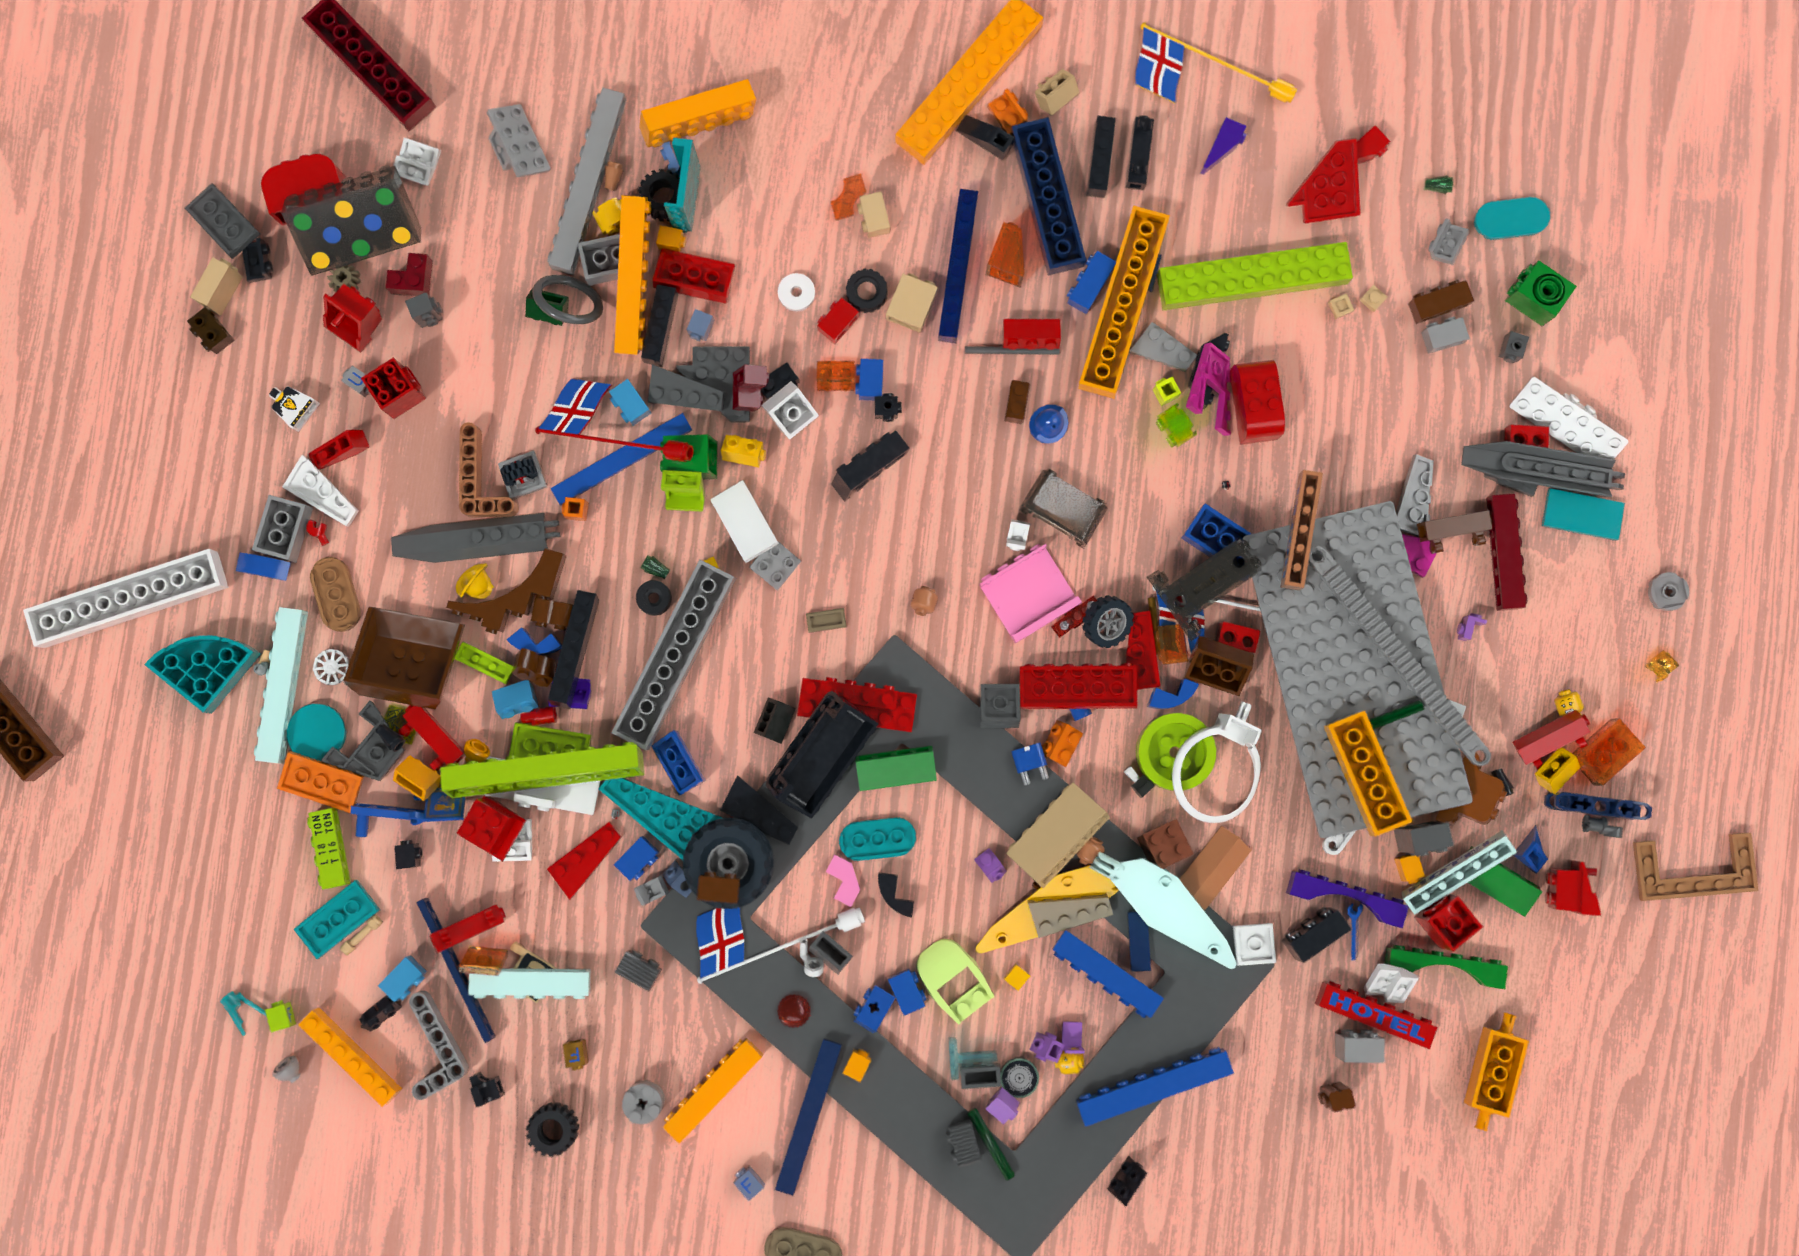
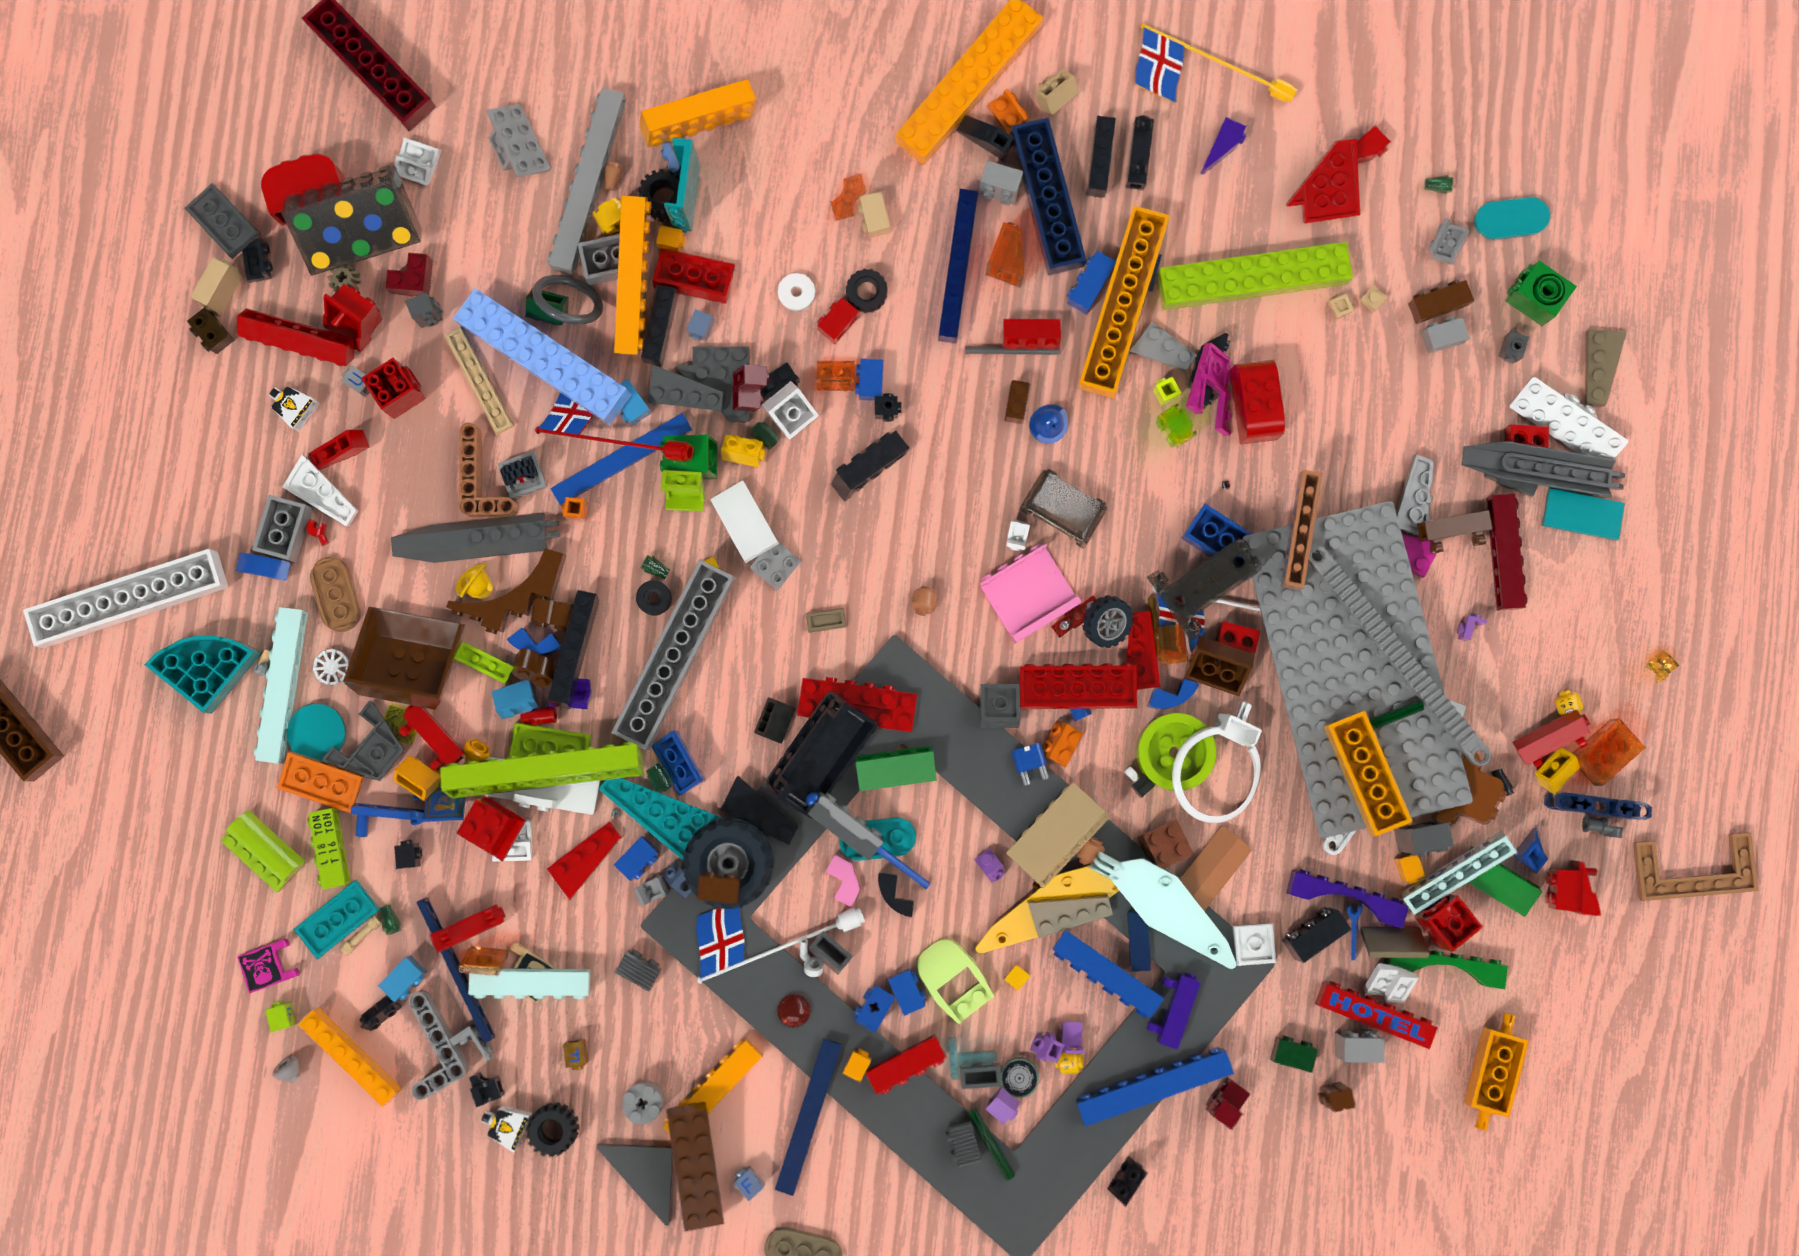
(232, 1002): teal plant -> none
(262, 850): none -> lime brick
(263, 967): none -> flag
(295, 337): none -> red brick
(390, 921): none -> clear green cone
(391, 738): black cone -> none
(463, 1037): none -> light grey bracket
(479, 380): none -> tan tile
(507, 1126): none -> torso
(542, 356): none -> light blue brick
(646, 1171): none -> dark grey tile
(659, 778): none -> clear green brick
(695, 1166): none -> reddish brown brick
(765, 434): none -> clear green brick
(853, 831): none -> piece
(906, 1064): none -> red brick
(911, 302): tan brick -> none
(1000, 183): none -> light grey brick
(1178, 1010): none -> dark purple brick
(1227, 1102): none -> dark red brick
(1294, 1054): none -> dark green brick
(1394, 942): none -> dark tan tile
(1602, 358): none -> dark tan wing
(1657, 589): light grey plate -> none

